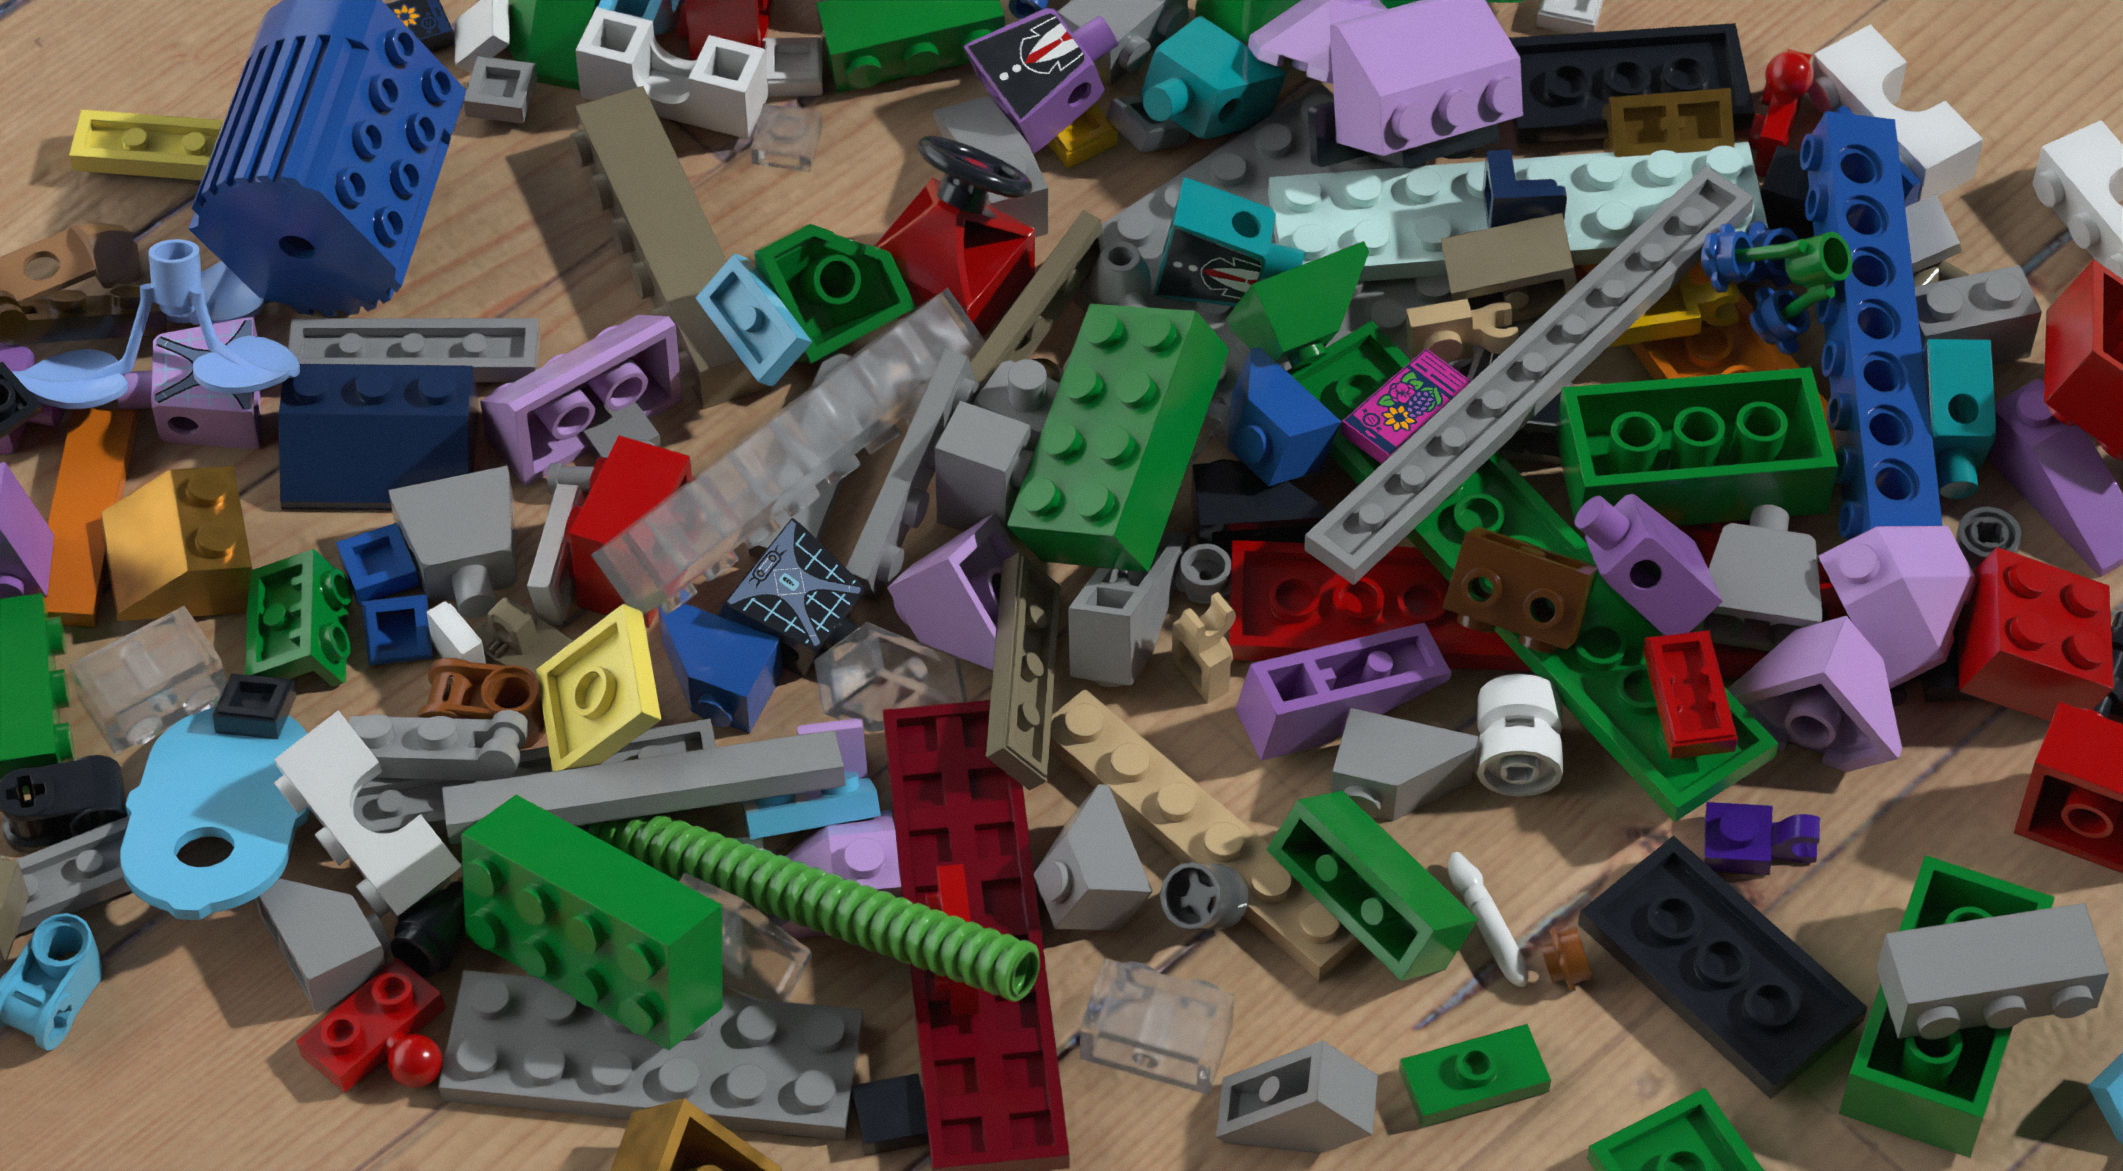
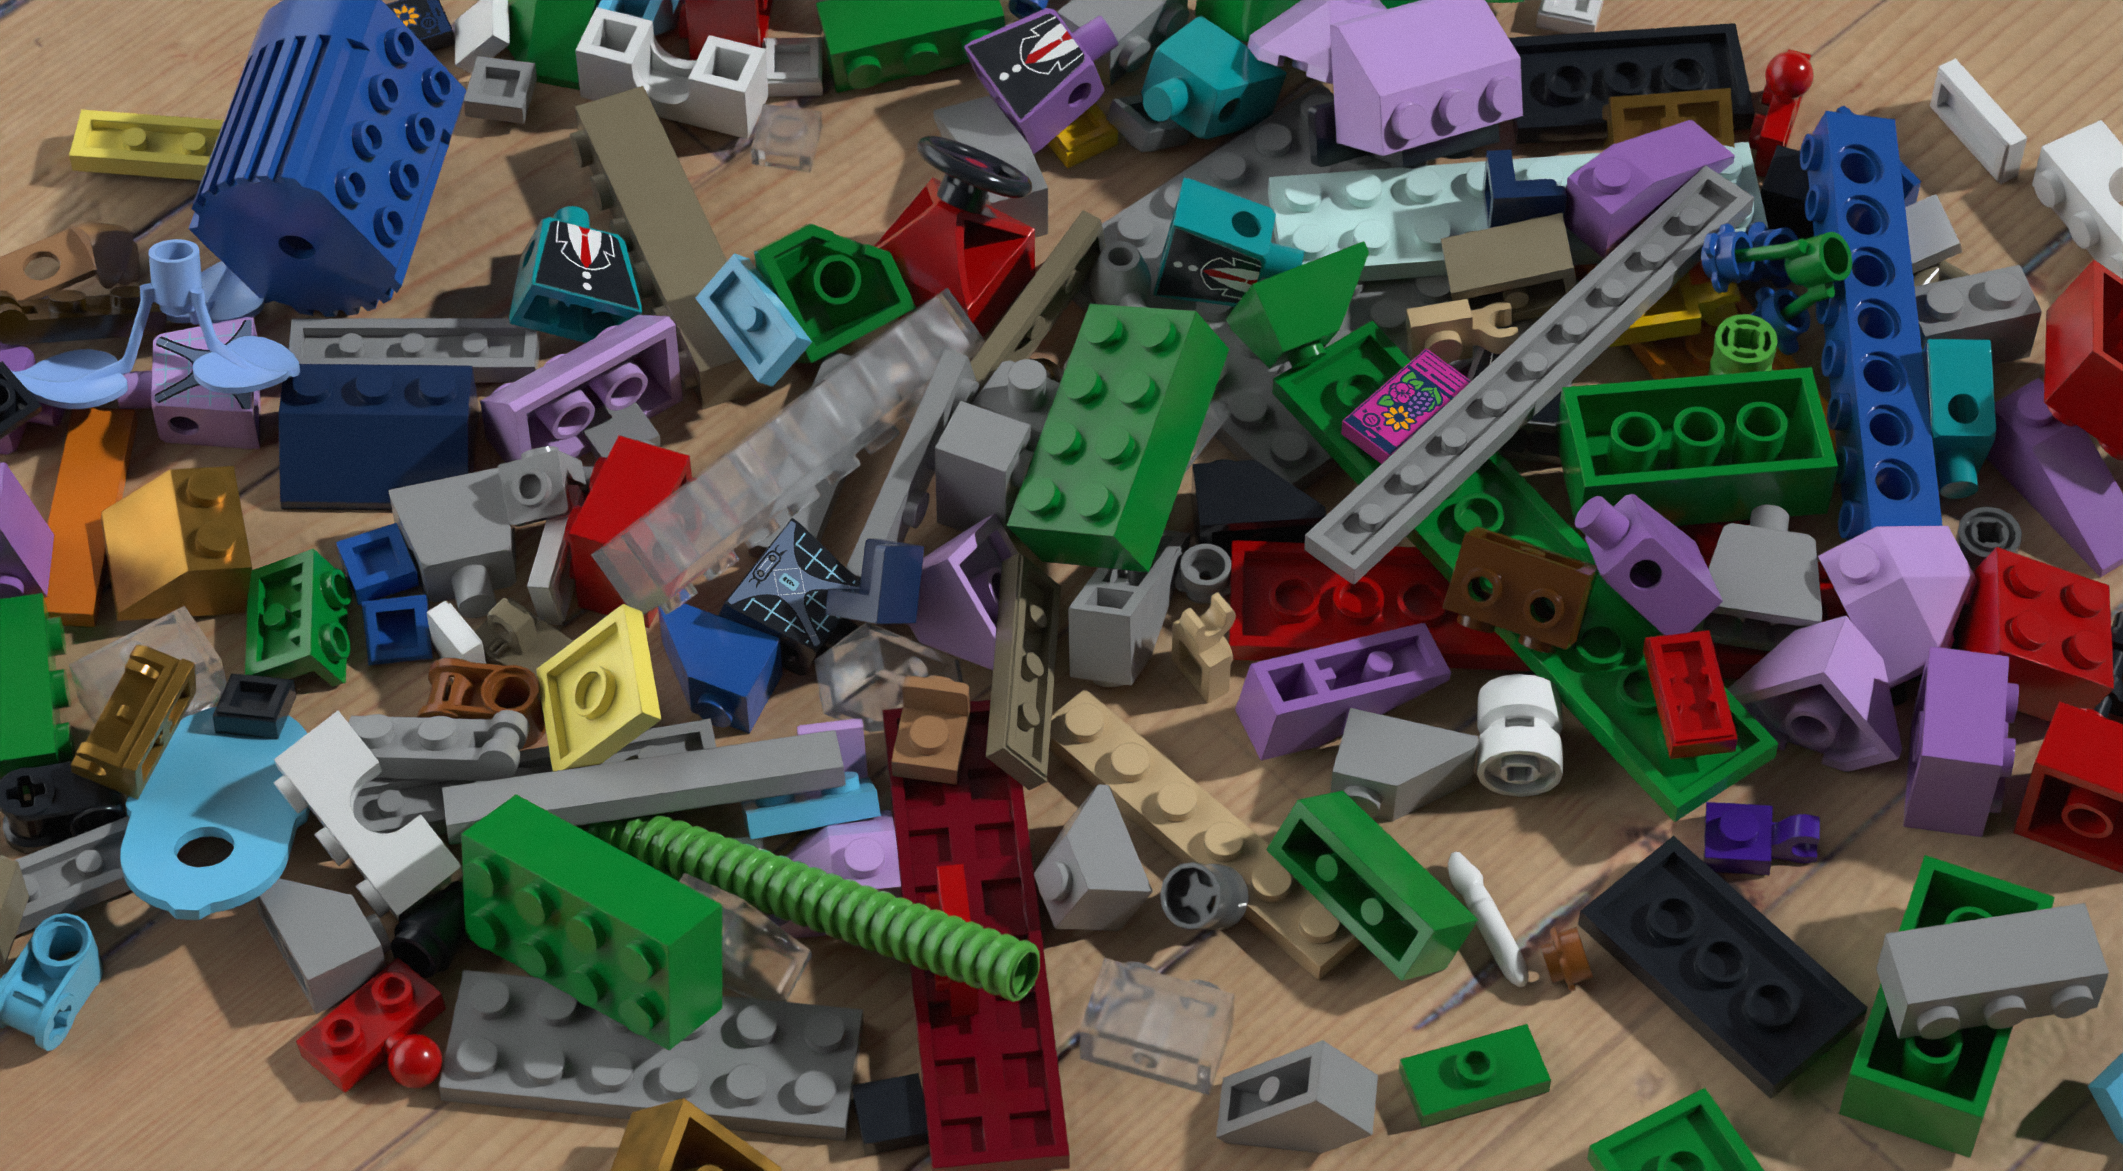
(137, 721): none -> pearl gold hinge
(538, 485): none -> light grey bracket
(573, 279): none -> torso
(887, 585): none -> dark blue panel
(932, 729): none -> medium nougat bracket
(1277, 423): blue slope -> none
(1634, 179): none -> medium lavender slope
(1743, 346): none -> bright green wheel
(1868, 80): white arch -> none
(1960, 742): none -> medium lavender brick
(1978, 121): none -> white tile

